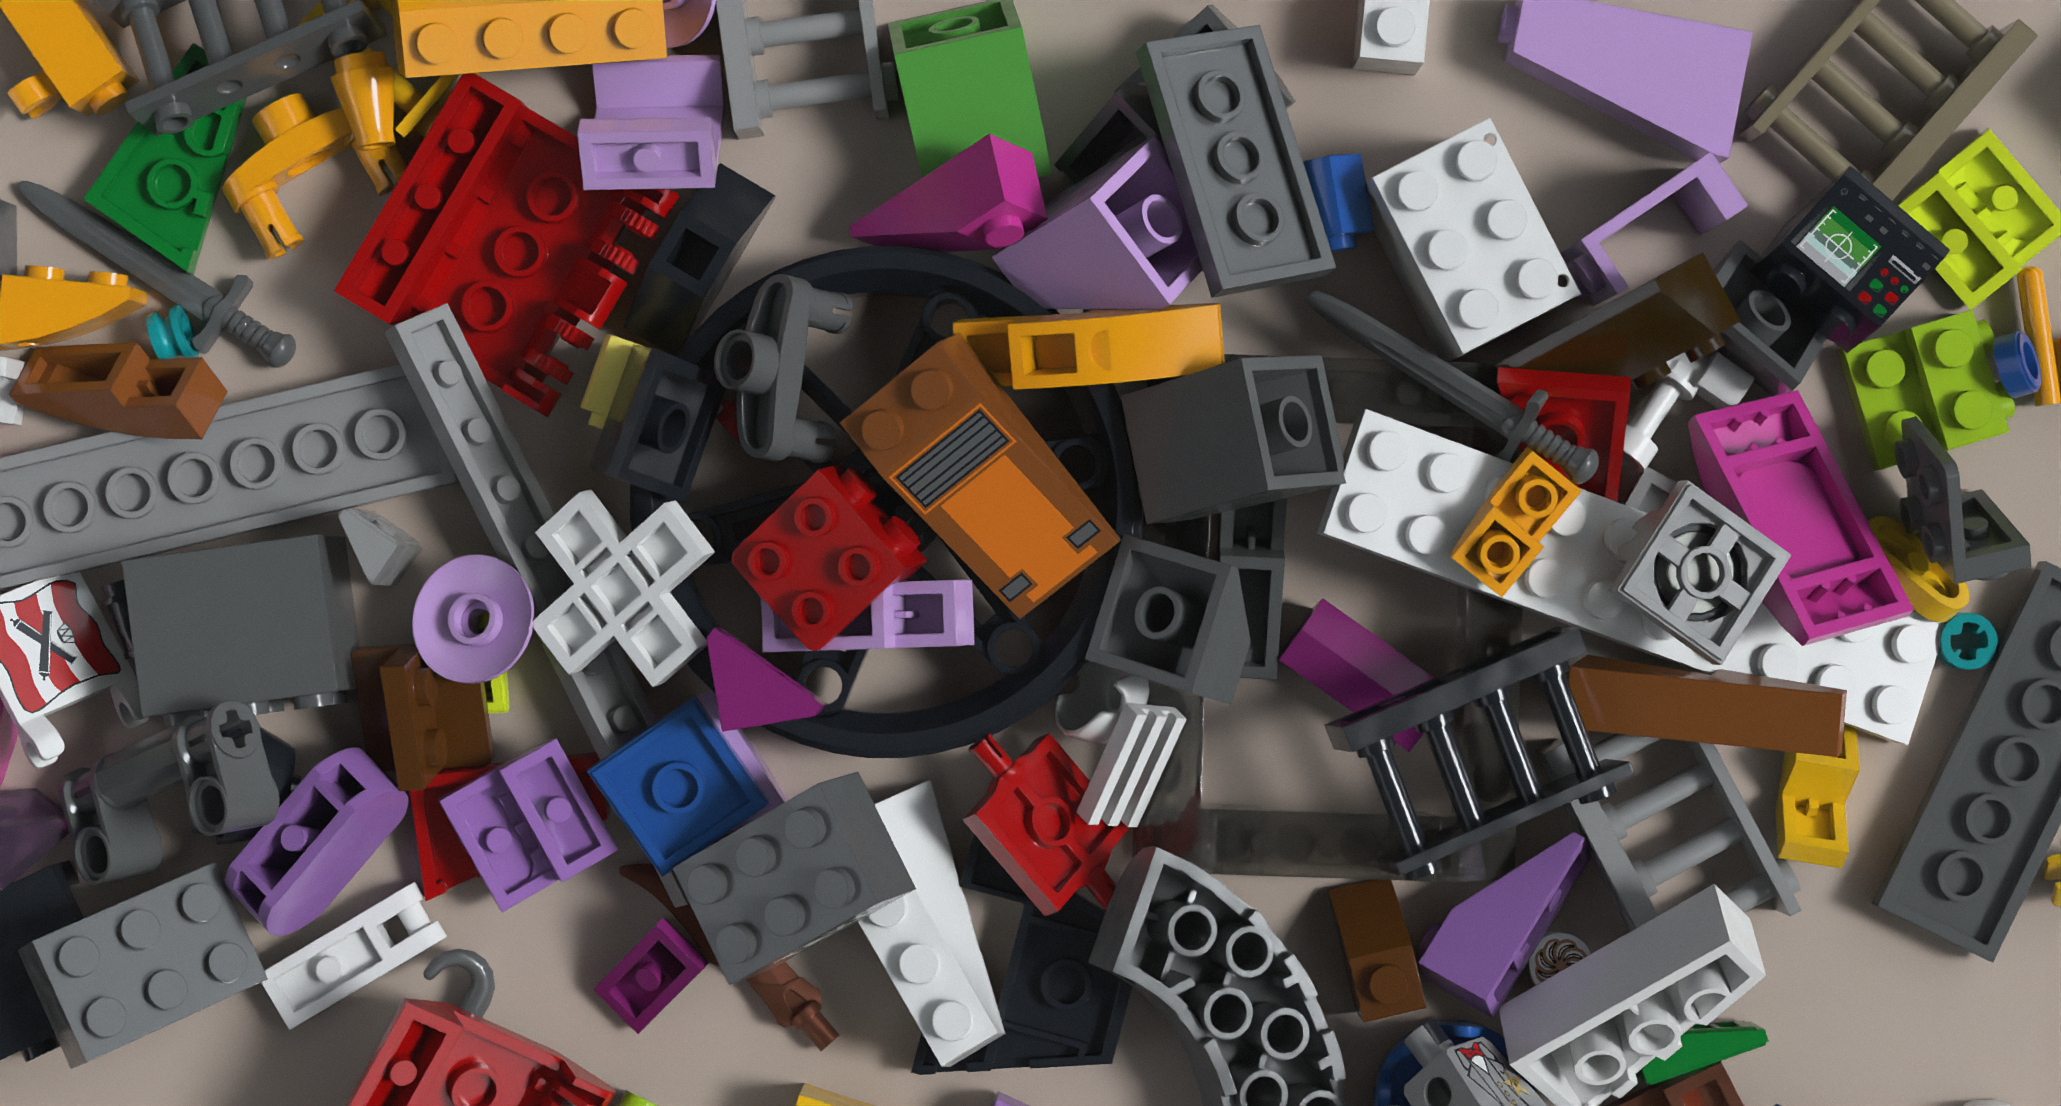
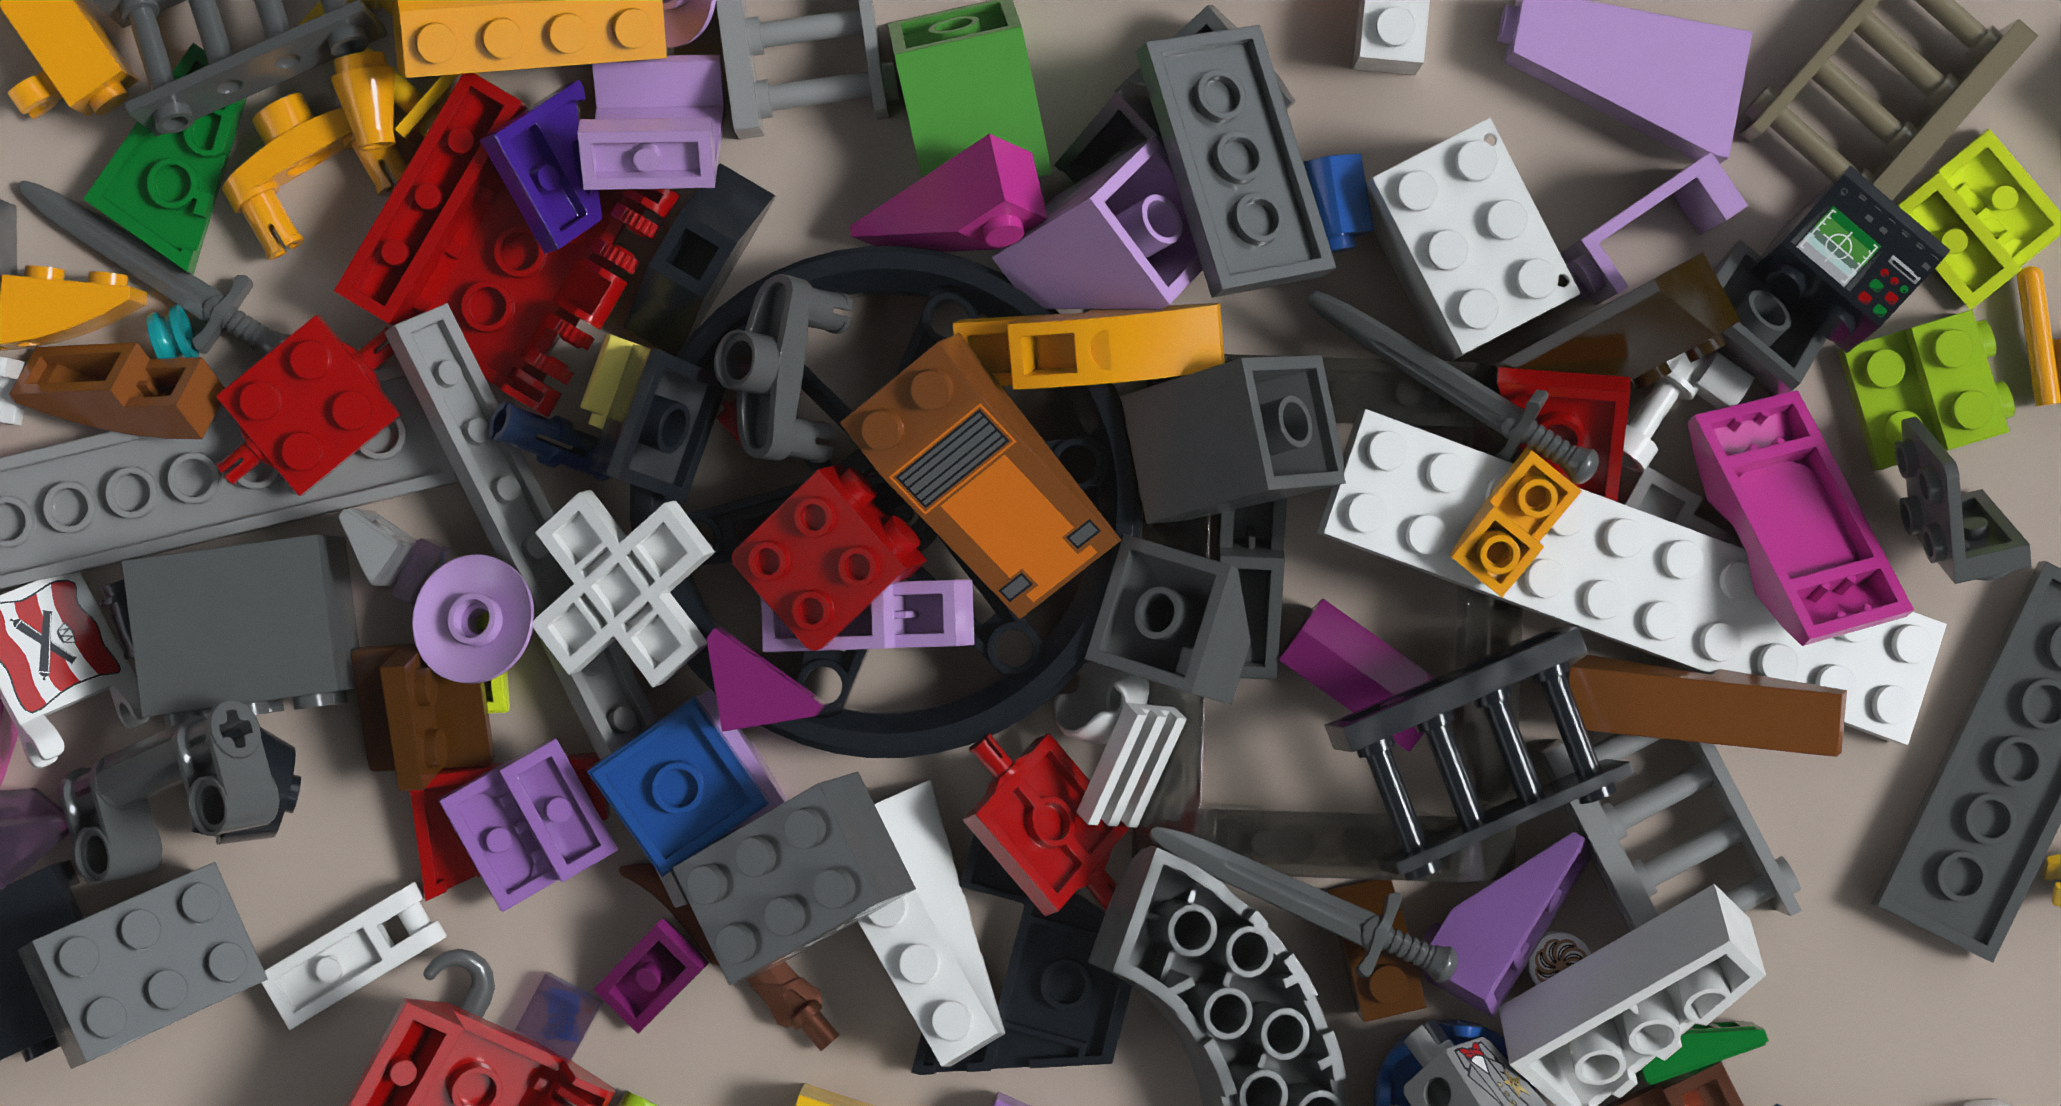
(308, 405): none -> red plate
(316, 841): medium lavender brick -> none
(422, 562): none -> clear purple tile
(520, 430): none -> dark blue pin
(542, 168): none -> dark purple wing
(559, 1015): none -> clear purple tile
(1314, 905): none -> dark grey sword
(1694, 573): light grey piece -> none
(1812, 804): yellow slope -> none
(1924, 582): yellow plate -> none
(1975, 656): teal bush -> none
(2017, 364): blue tile -> none

